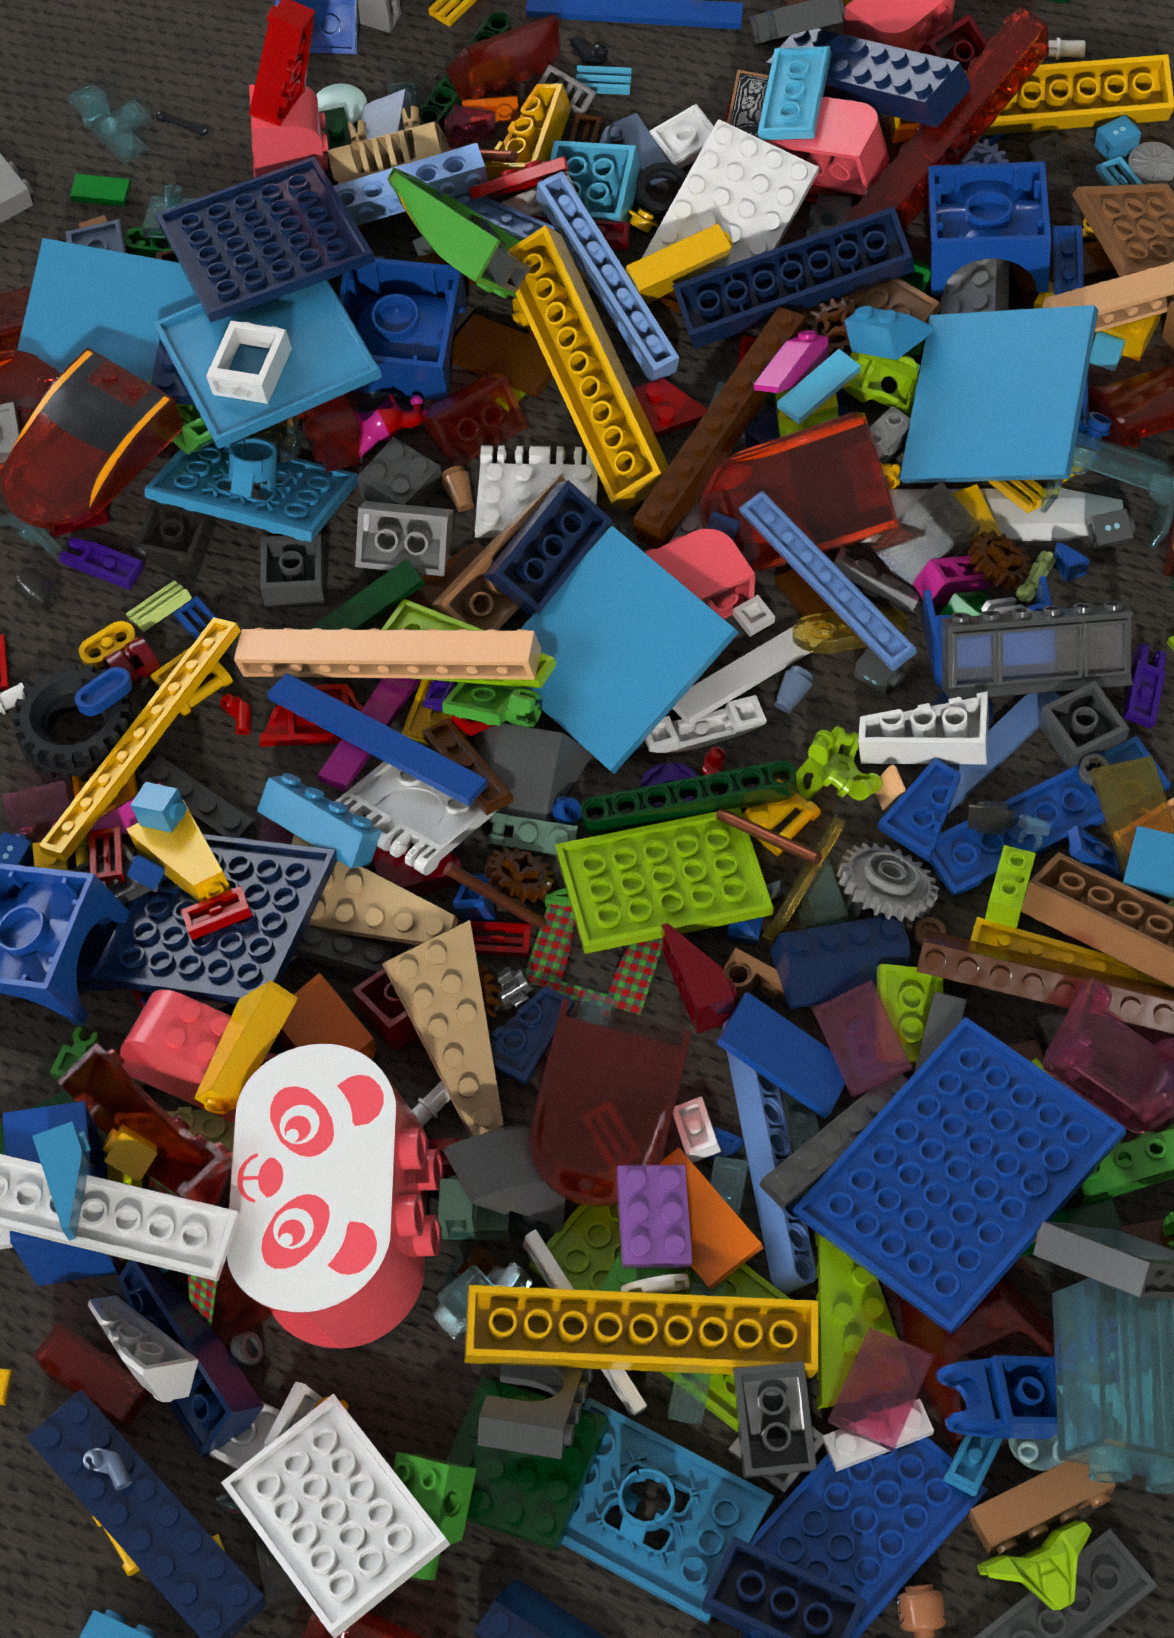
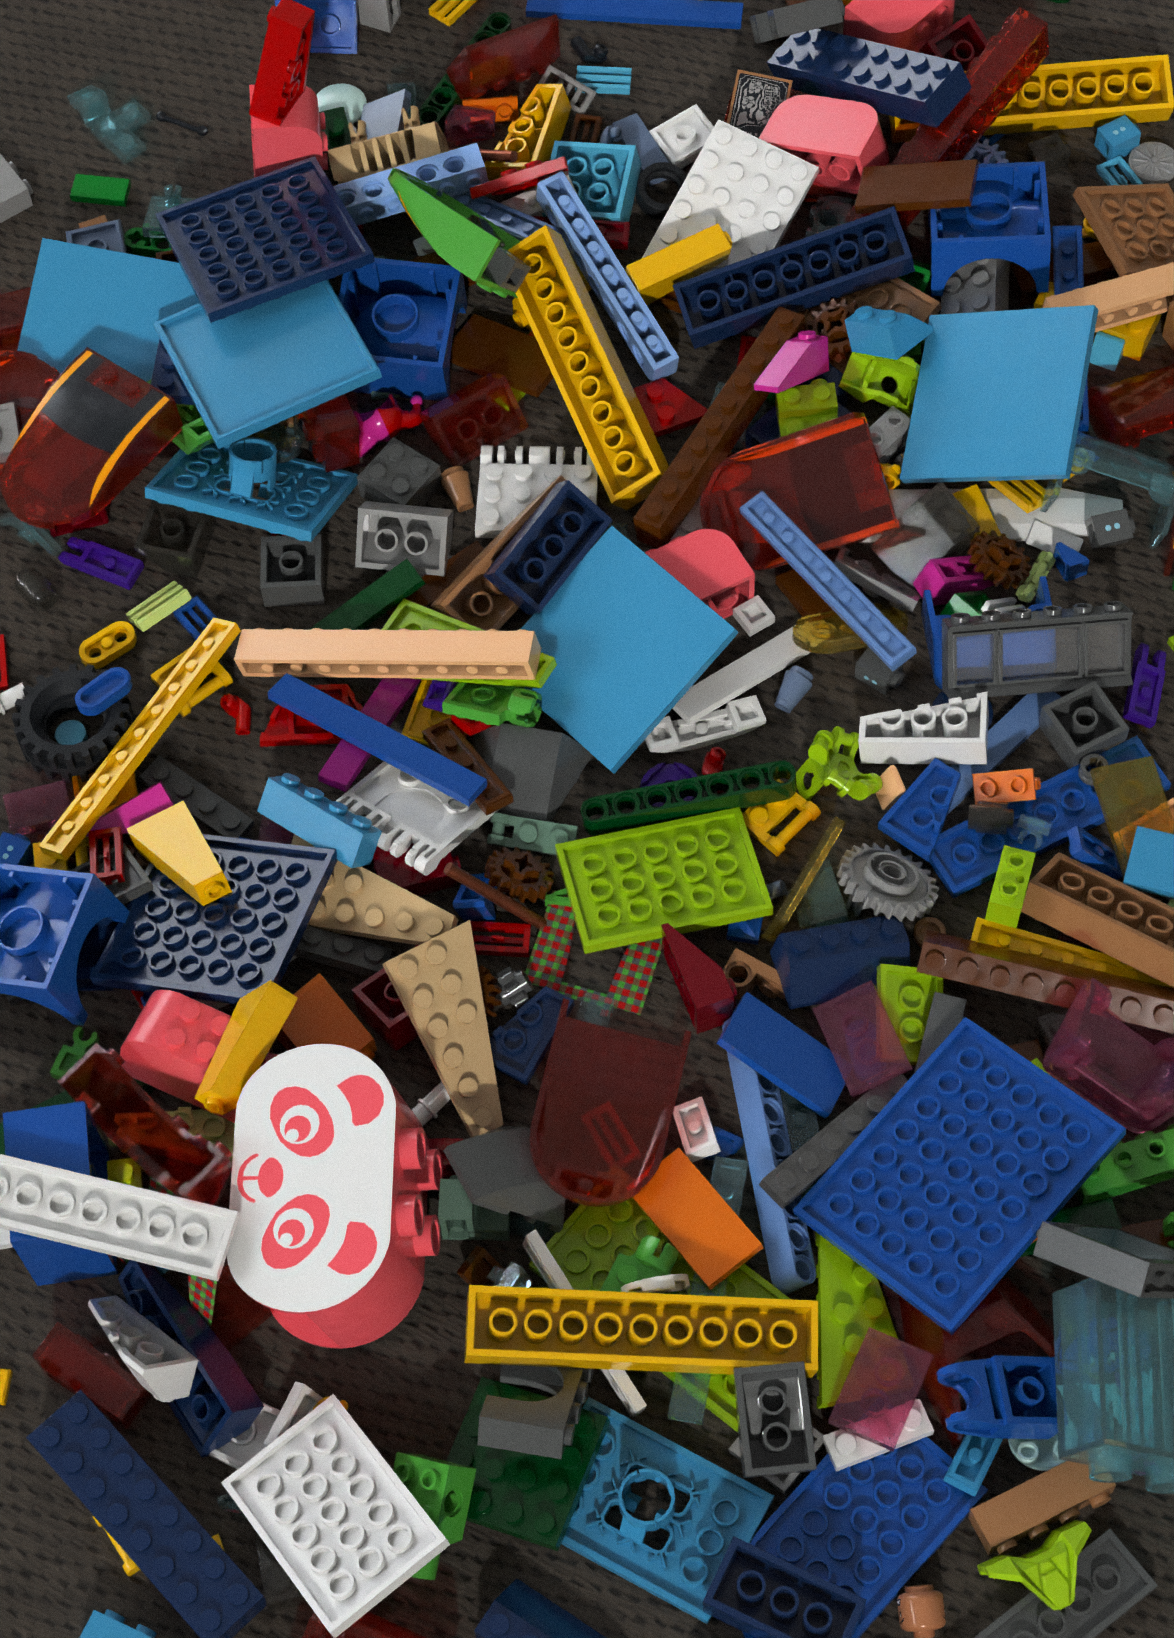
(65, 1170): dark azure slope -> none
(70, 733): none -> medium azure tile
(109, 1463): sand blue arm -> none
(129, 1152): yellow brick -> none
(142, 654): dark red wheel -> none
(145, 872): blue slope -> none
(158, 807): dark azure brick -> none
(218, 916): red tile -> none
(246, 1349): dark grey tile -> none
(247, 385): white window -> none
(453, 1299): clear light blue slope -> none
(566, 810): blue plate -> none
(642, 219): yellow plate -> none
(653, 1216): medium lavender plate -> none
(725, 524): dark blue tile -> none
(769, 836): copper bar -> none
(794, 93): medium azure tile -> none
(818, 386): medium azure tile -> none
(917, 186): none -> reddish brown tile
(1006, 786): none -> orange hinge
(1045, 538): none -> white sticker
(1066, 48): white axle -> none
(1097, 425): blue plate -> none

